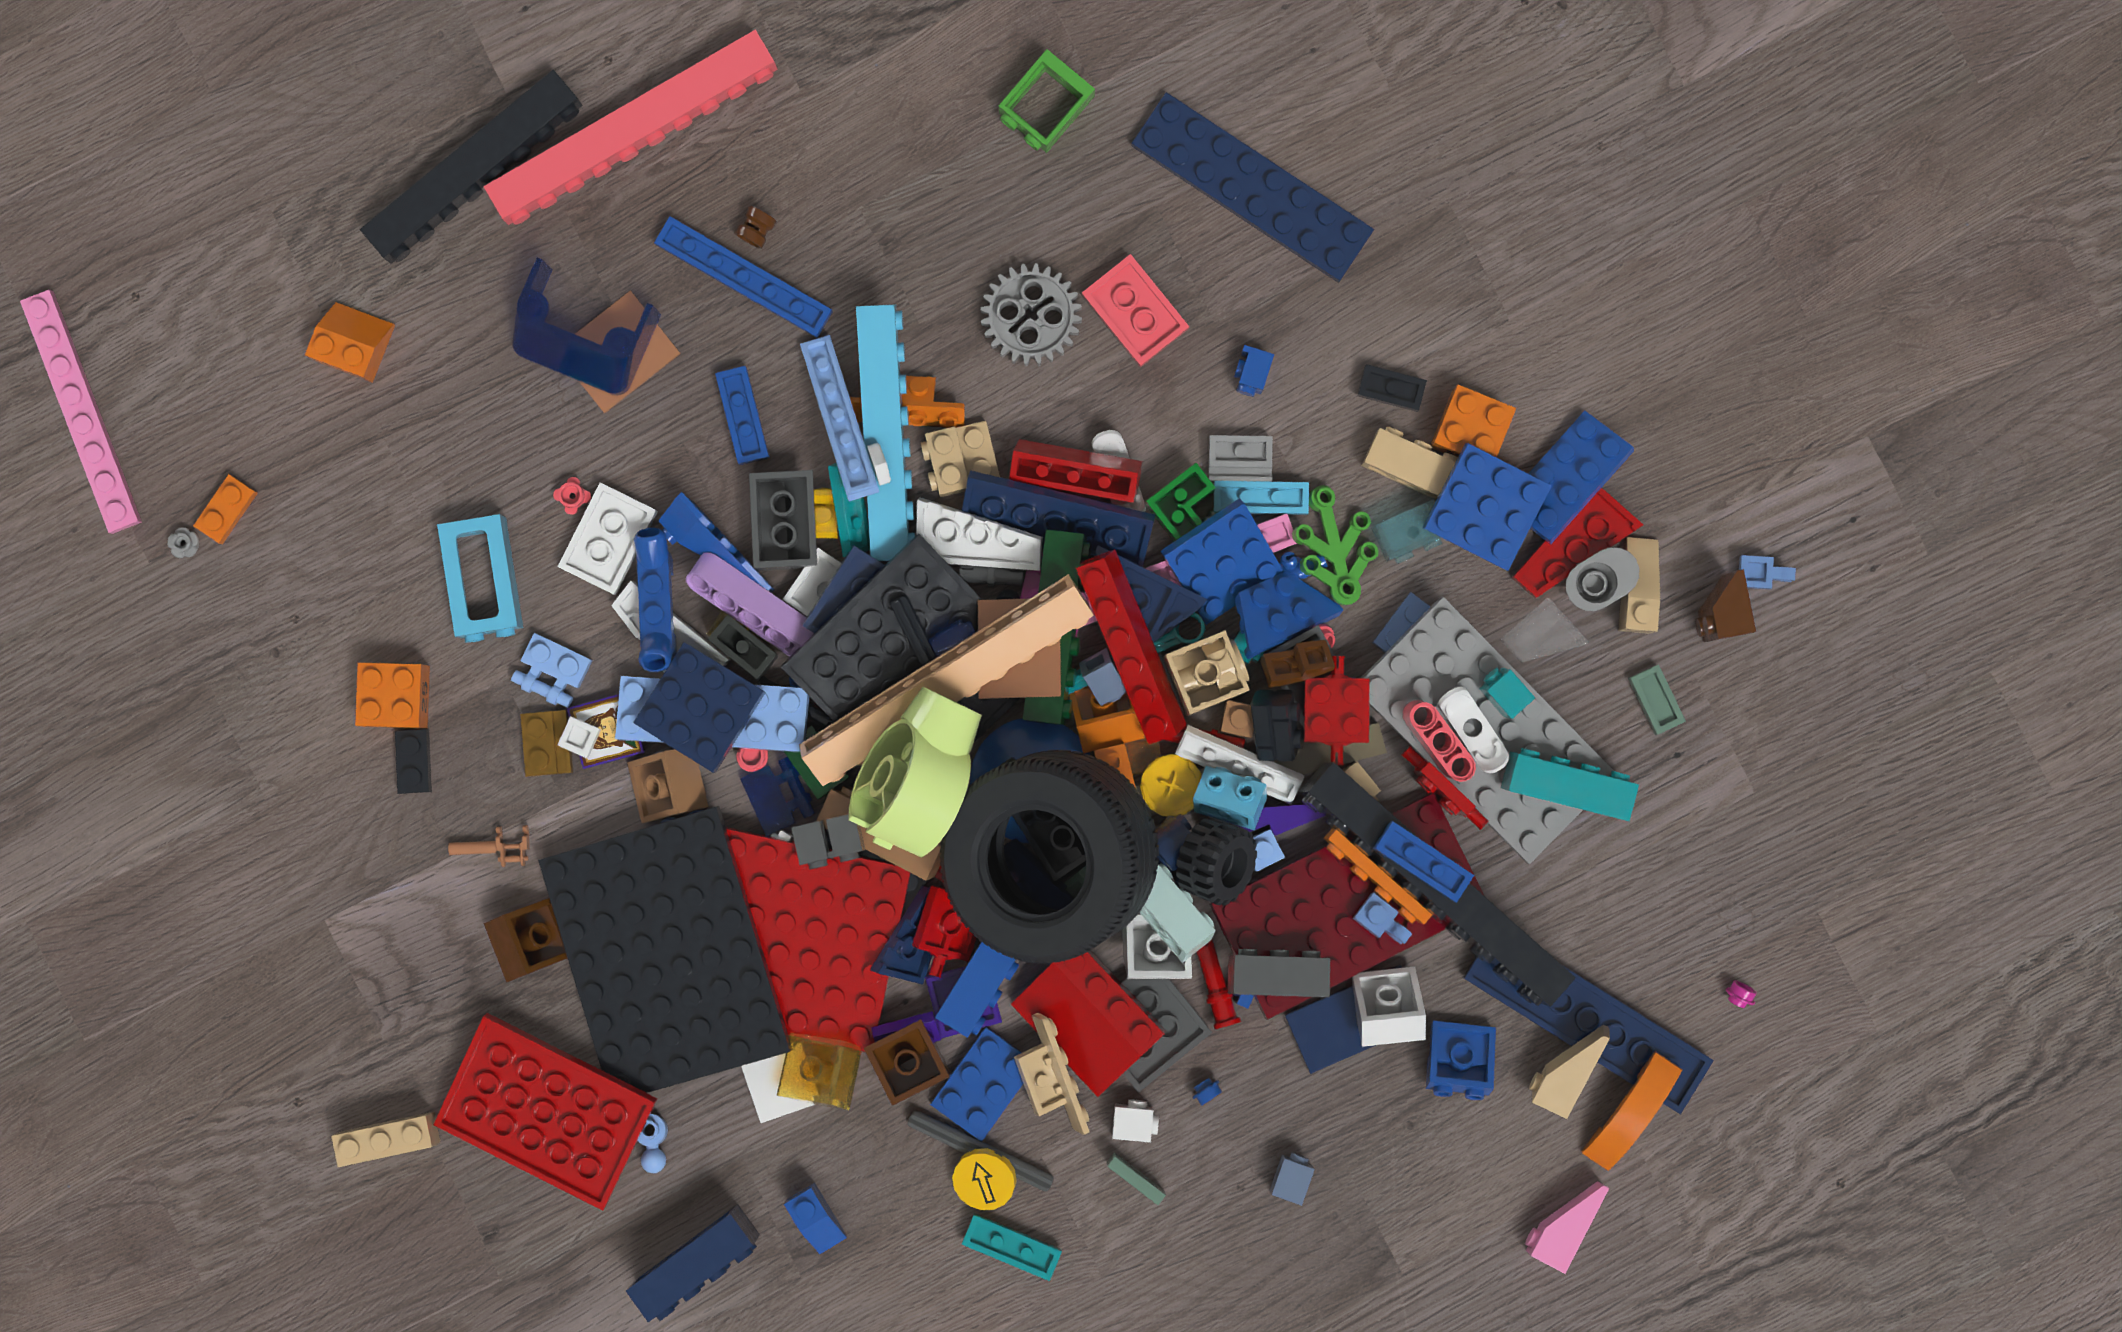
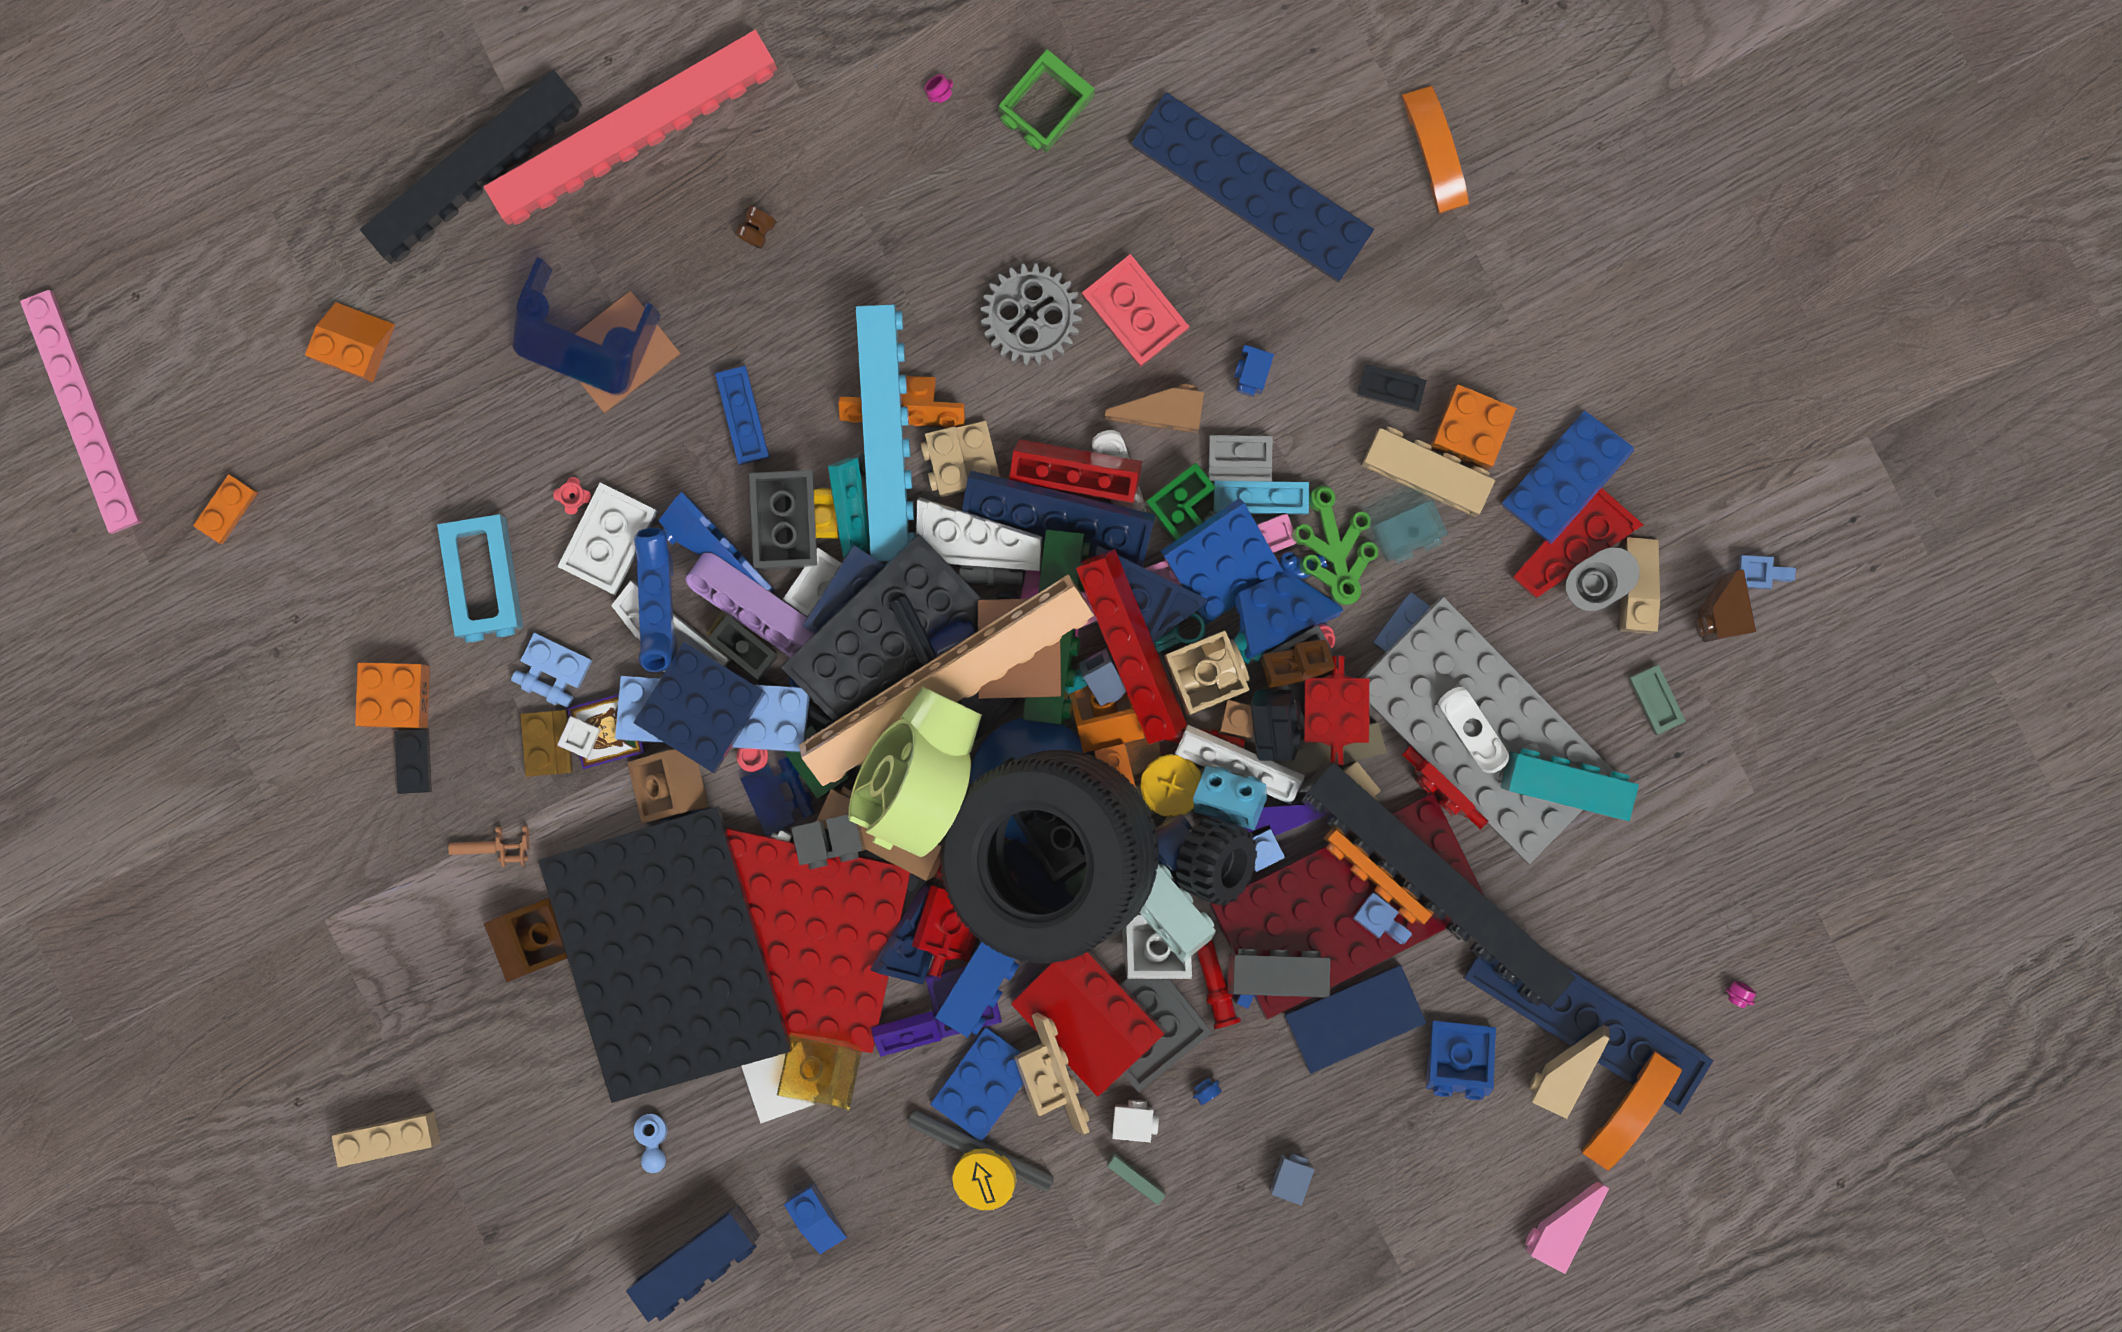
(189, 548): light grey plate -> none
(545, 1111): red plate -> none
(743, 277): blue plate -> none
(839, 418): light blue tile -> none
(879, 463): white tile -> none
(907, 1062): reddish brown slope -> none
(938, 88): none -> dark pink plate
(1012, 1247): teal plate -> none
(1168, 409): none -> medium nougat slope
(1389, 1006): white slope -> none
(1423, 861): blue plate -> none
(1437, 149): none -> orange slope
(1449, 751): coral beam -> none
(1486, 506): blue plate -> none
(1506, 692): teal brick -> none
(1542, 633): clear wing -> none

